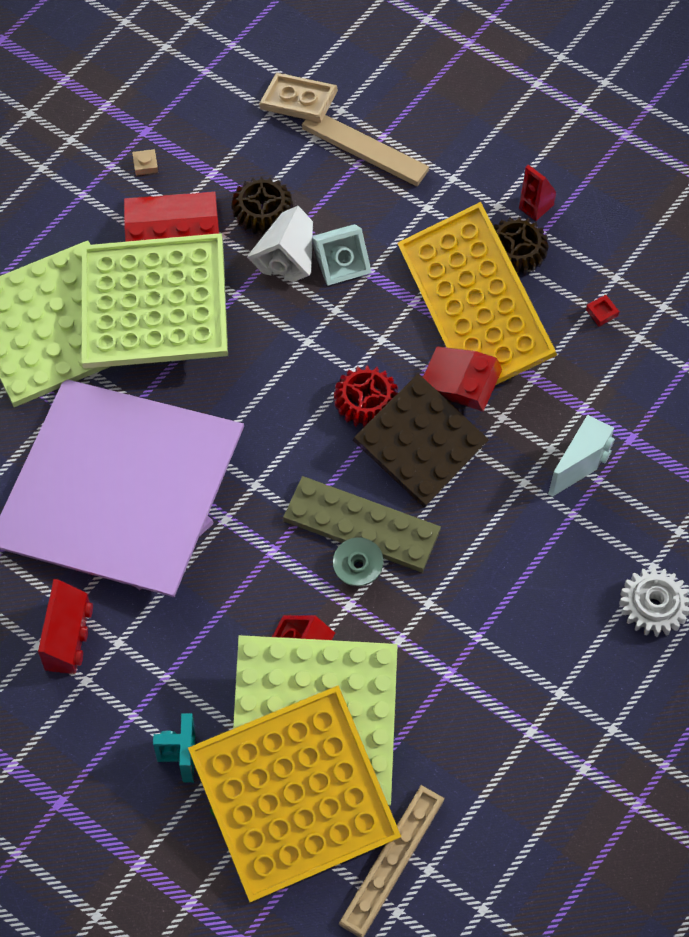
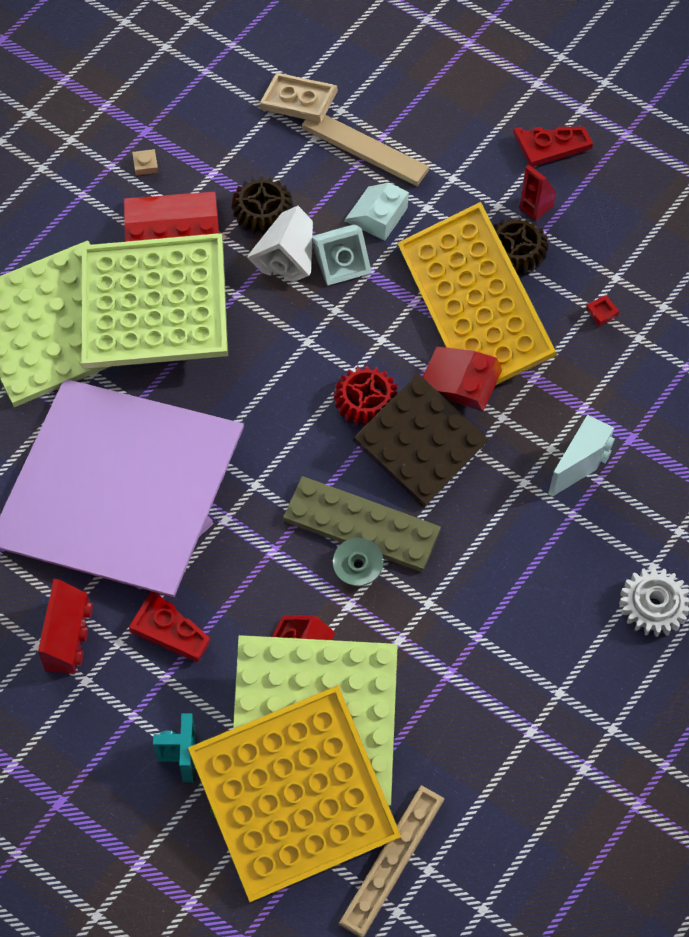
(166, 627): none -> red wing
(379, 209): none -> light aqua slope
(549, 145): none -> red wing

